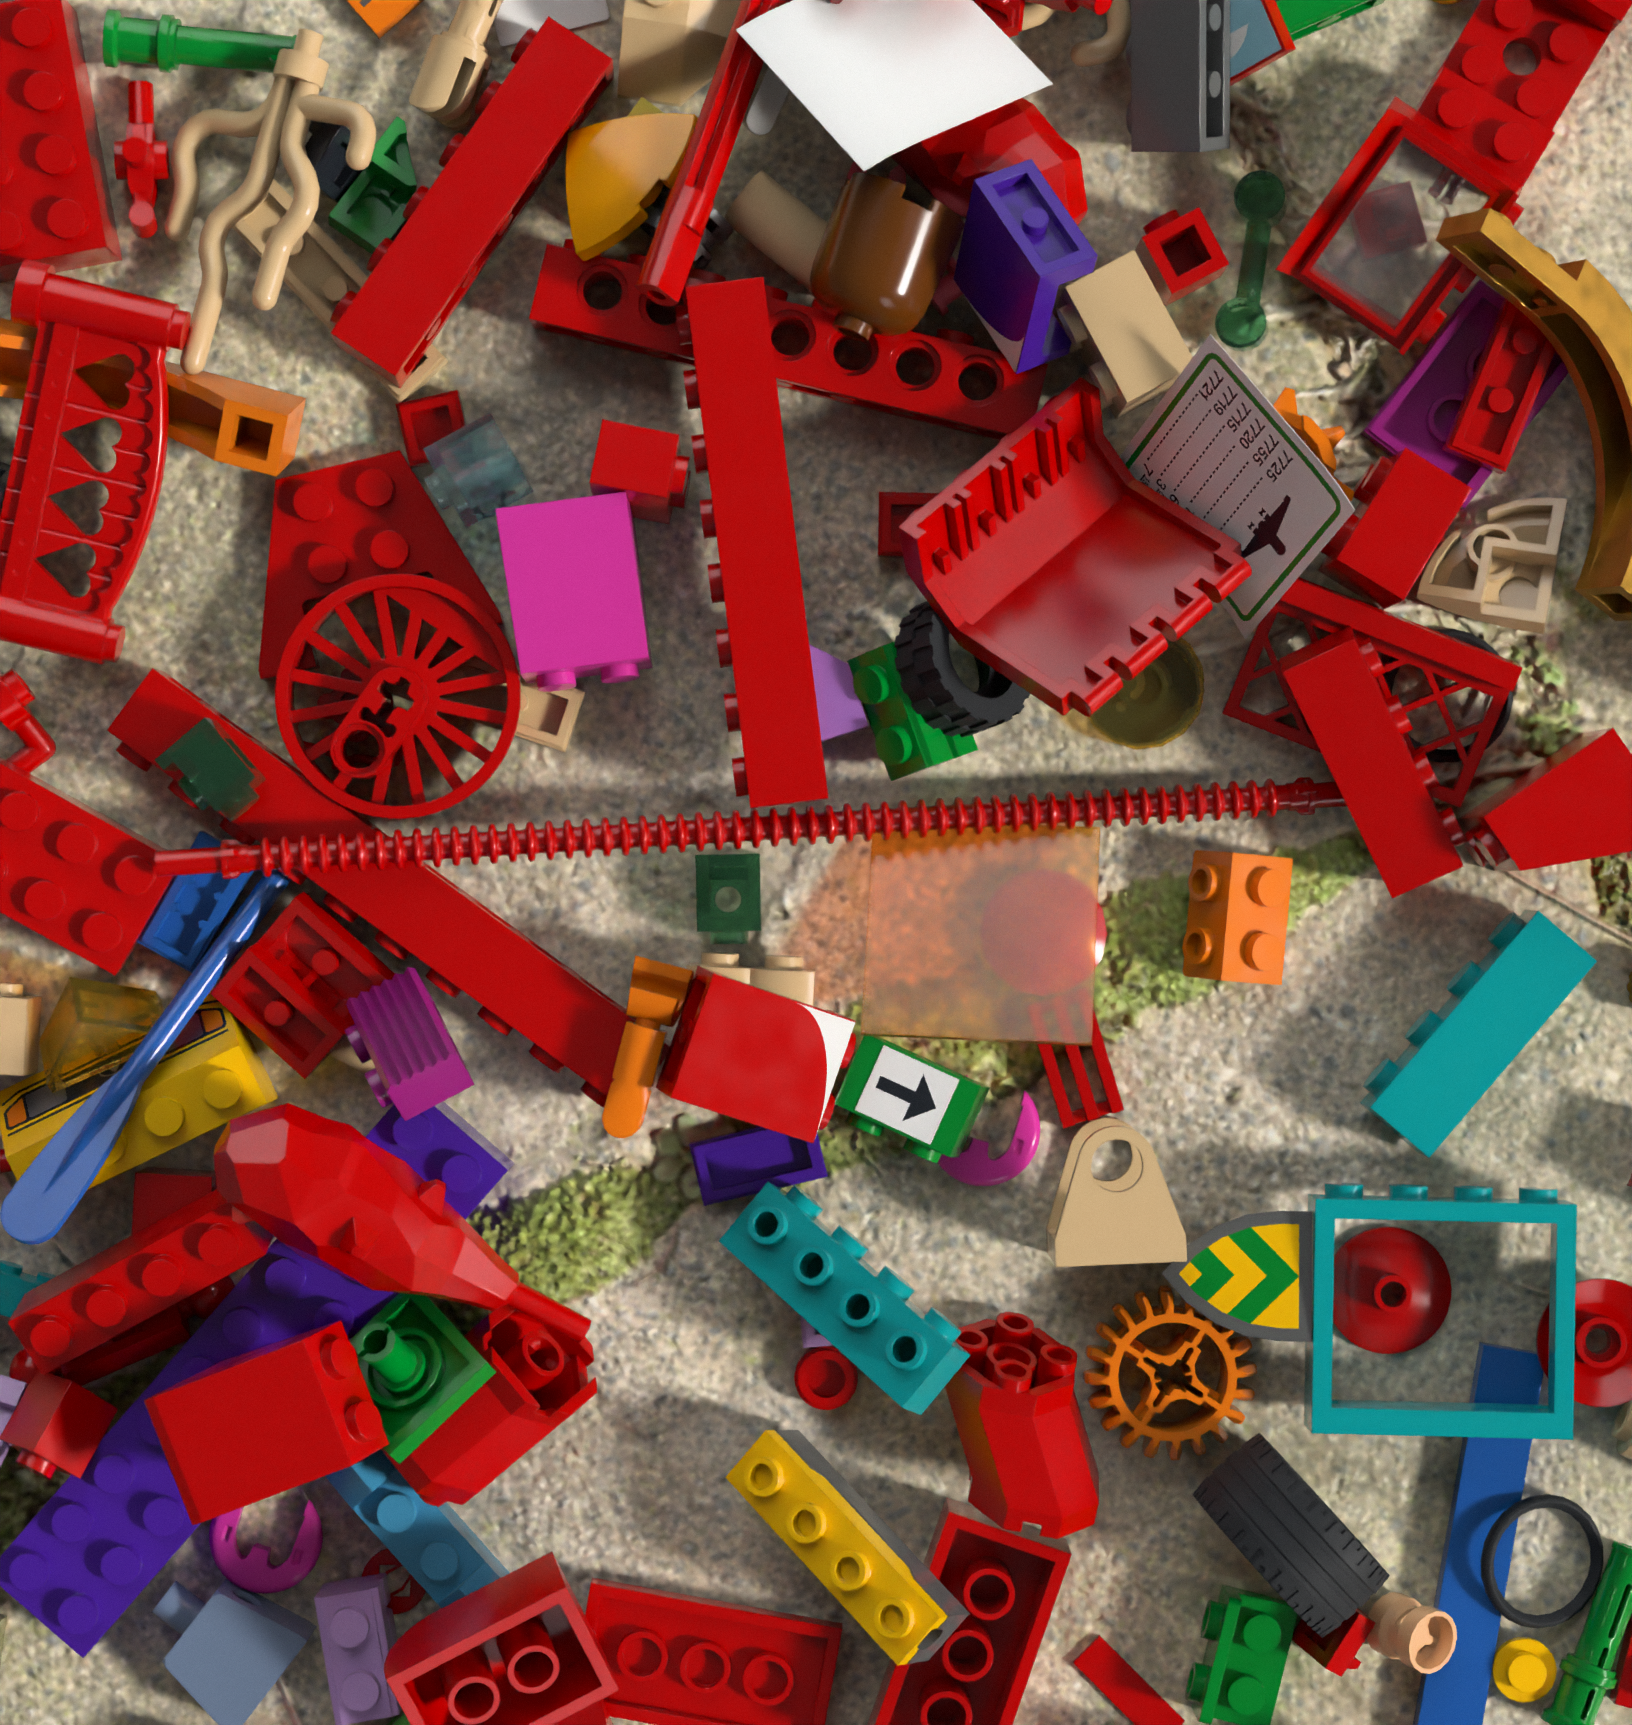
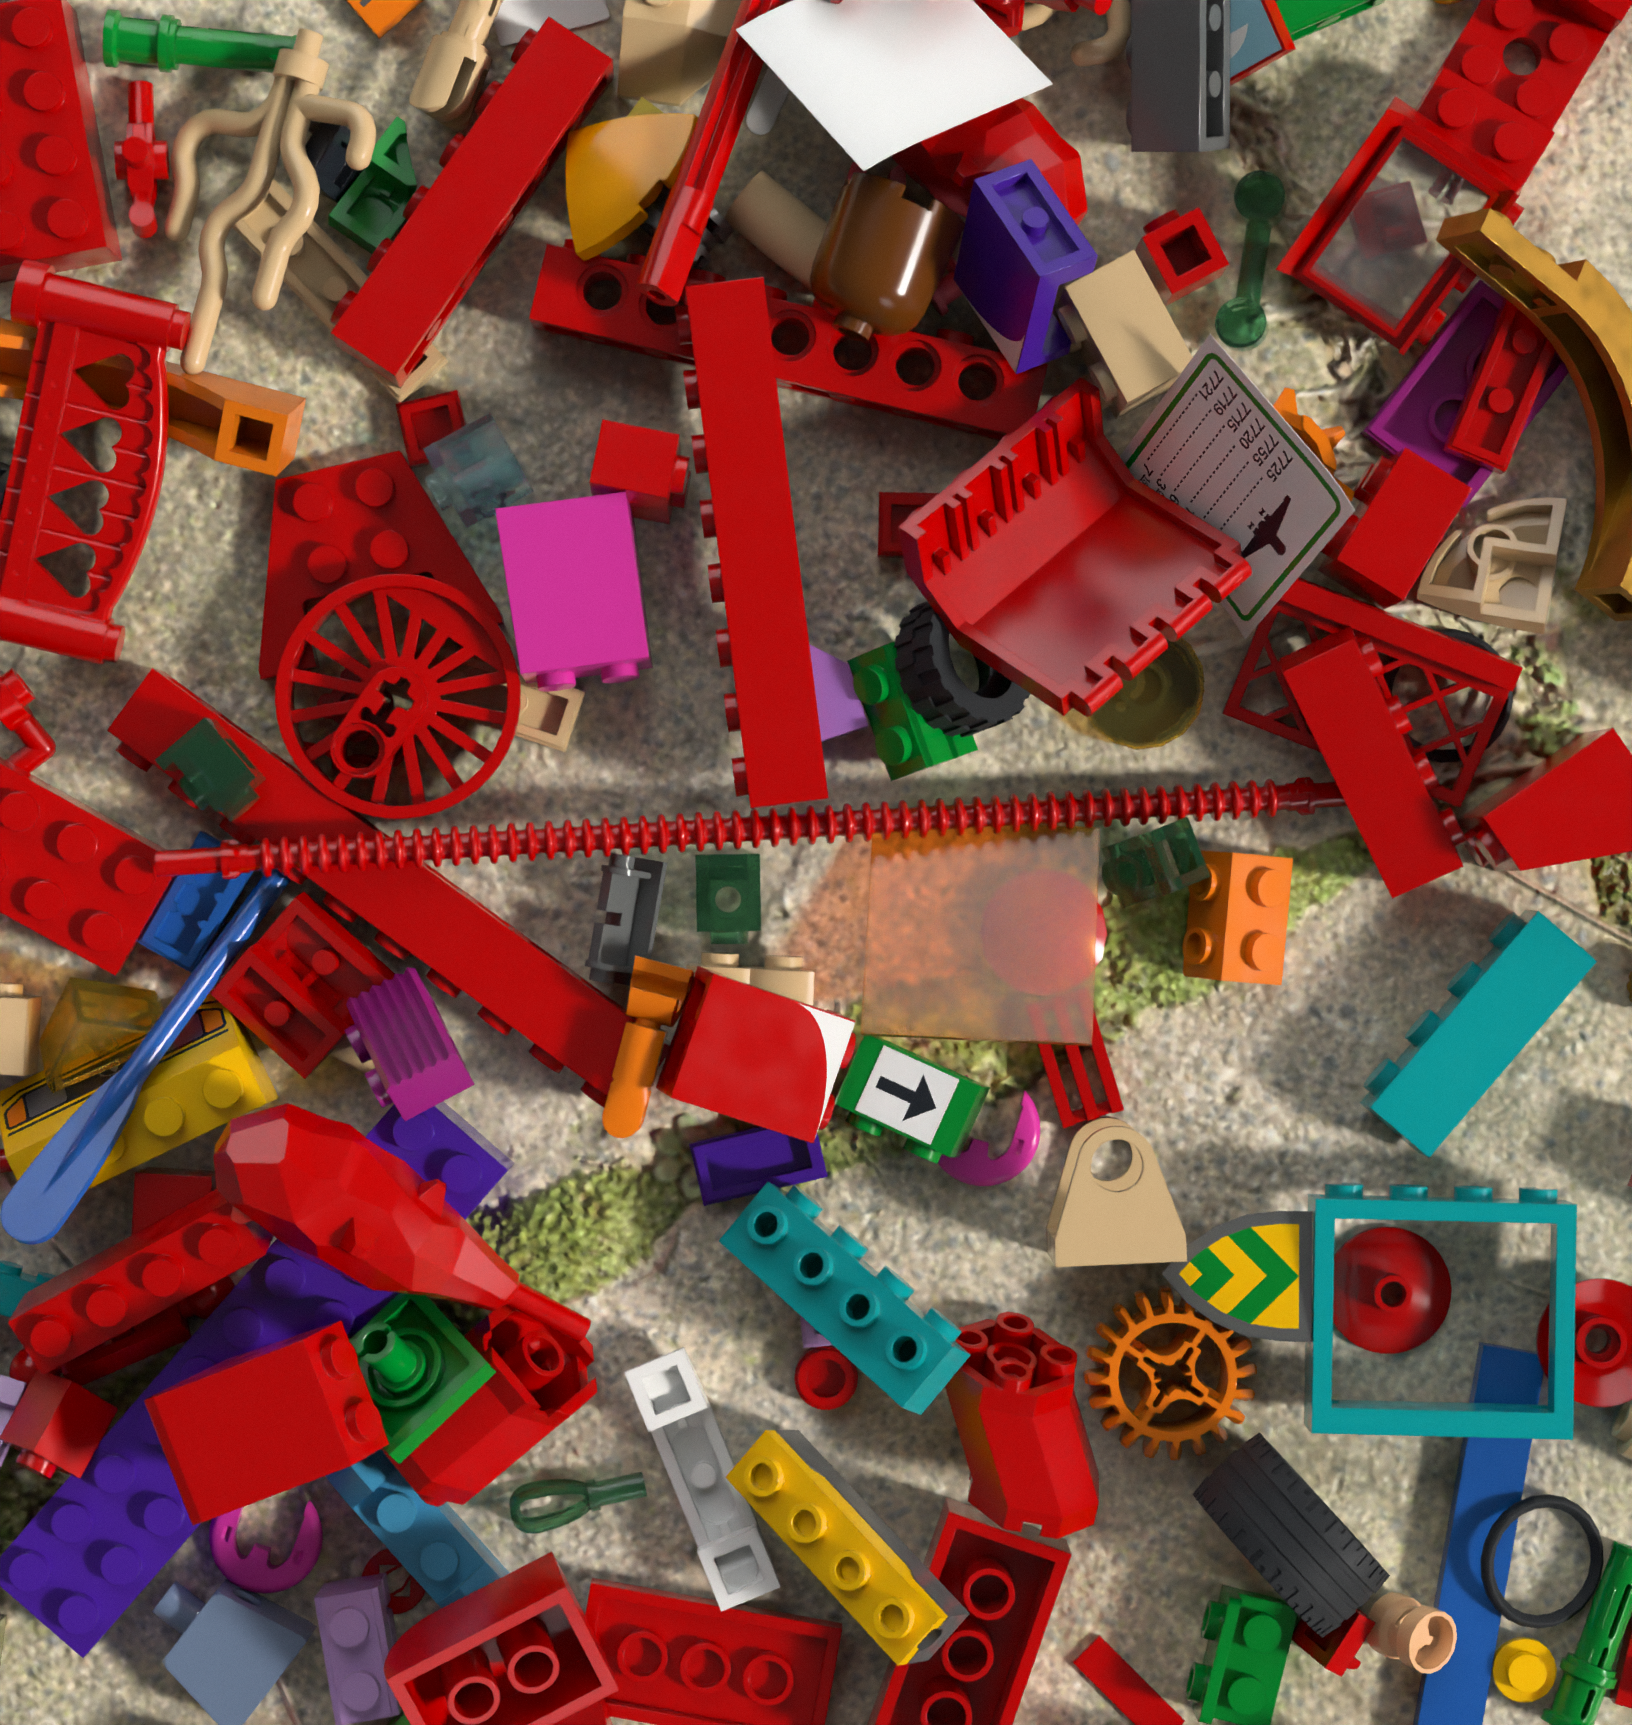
(594, 1493): none -> clear green piece
(632, 898): none -> dark grey hinge
(697, 1465): none -> white slope
(1141, 869): none -> clear green brick

